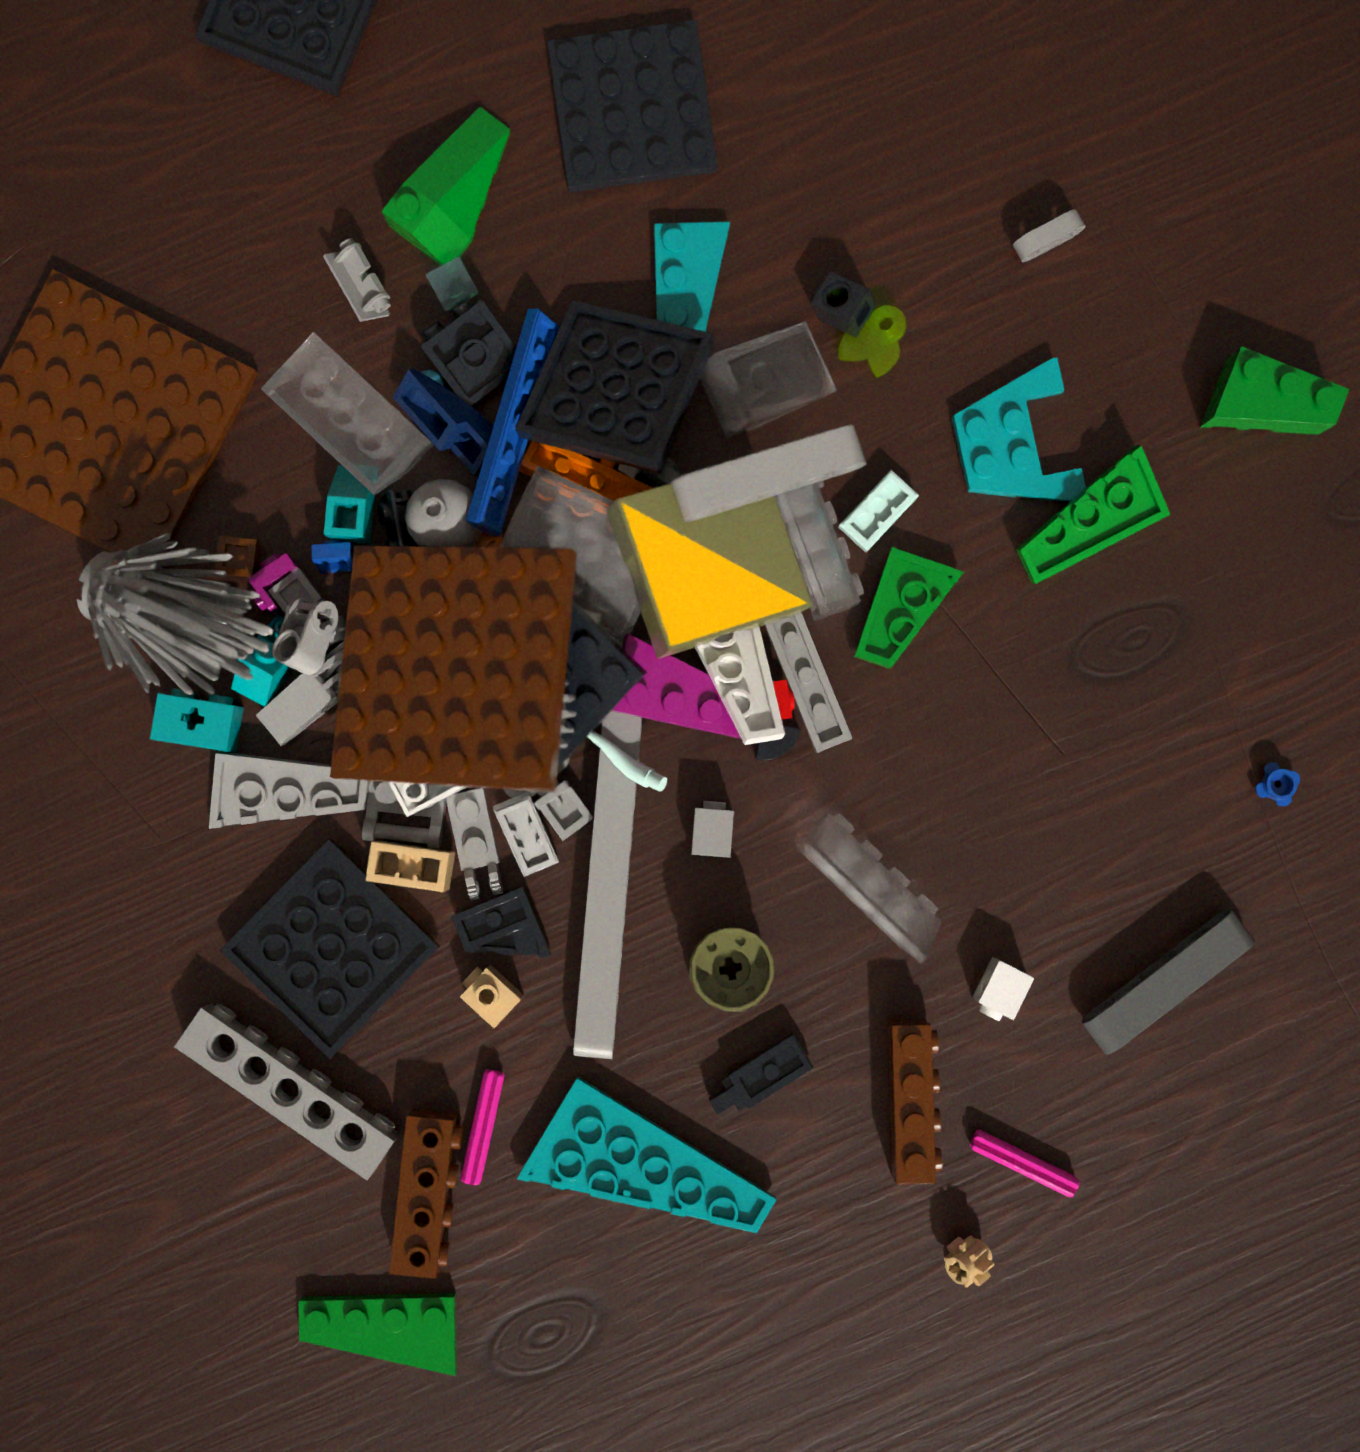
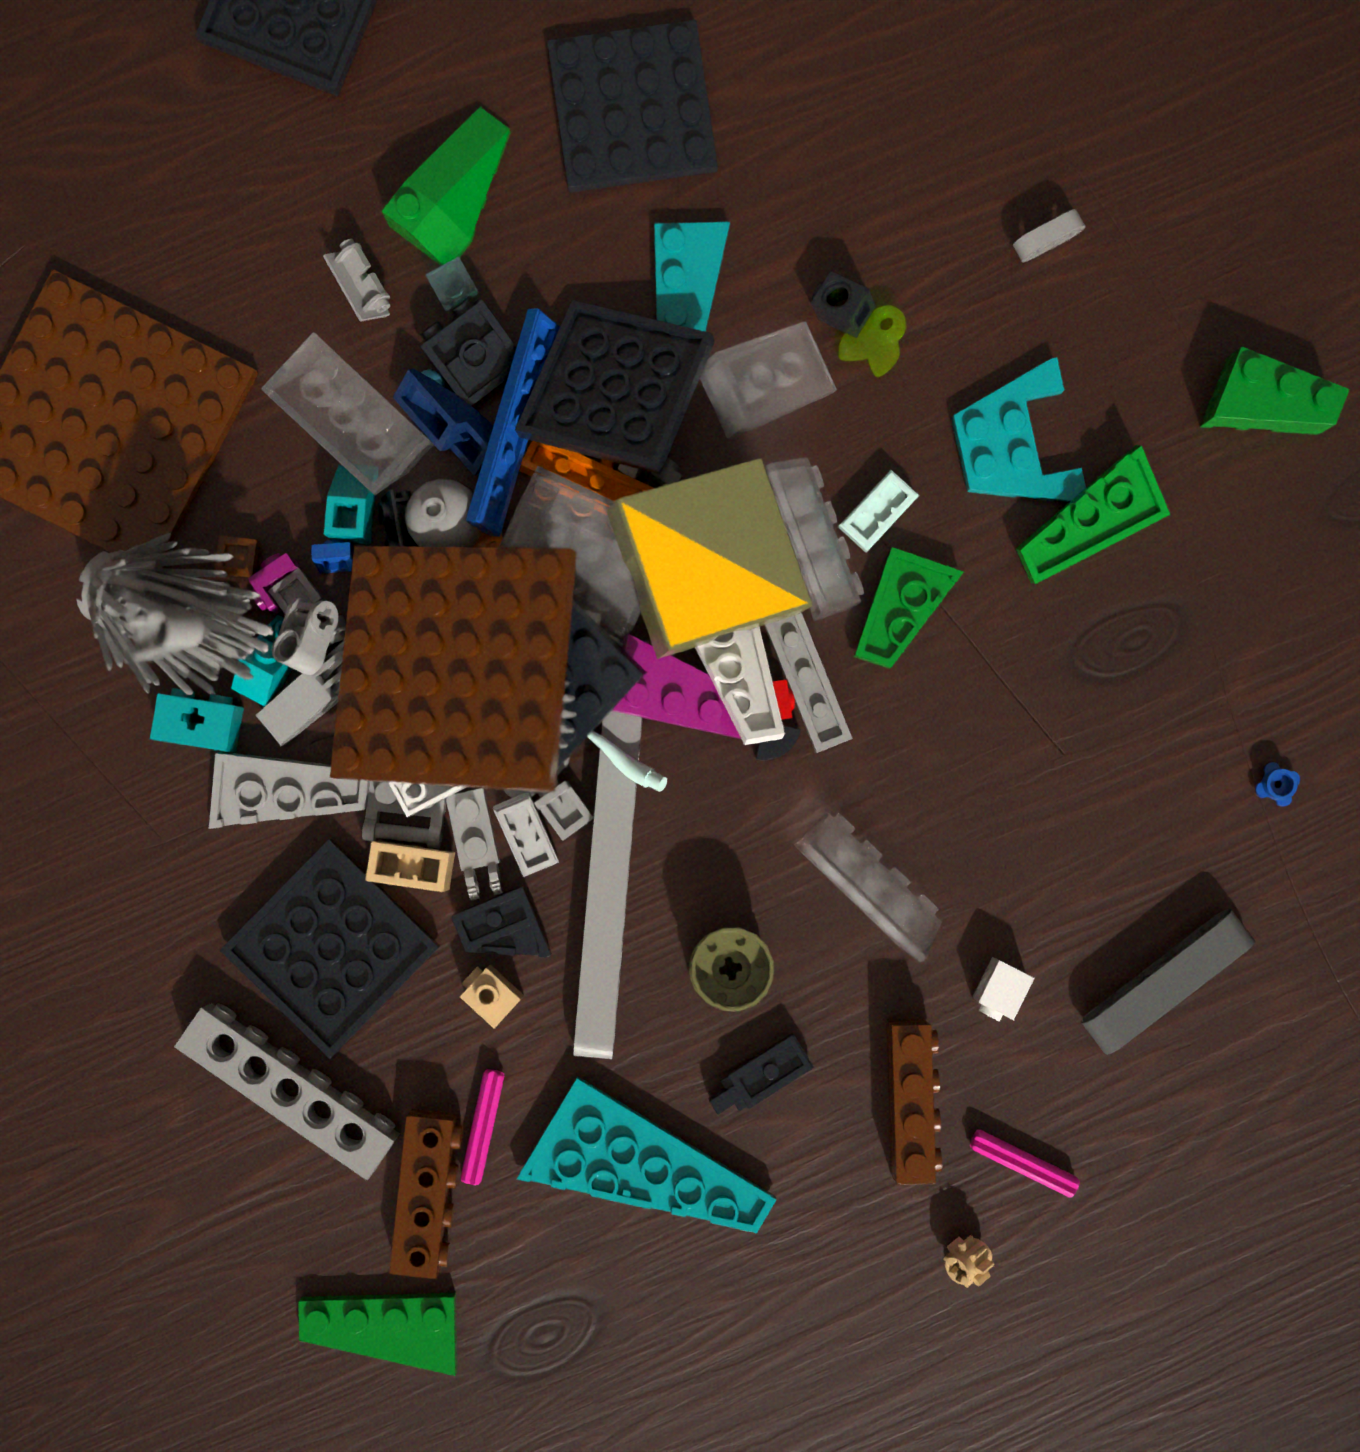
(165, 633): none -> light grey piece
(712, 830): light grey brick -> none
(768, 473): light grey beam -> none

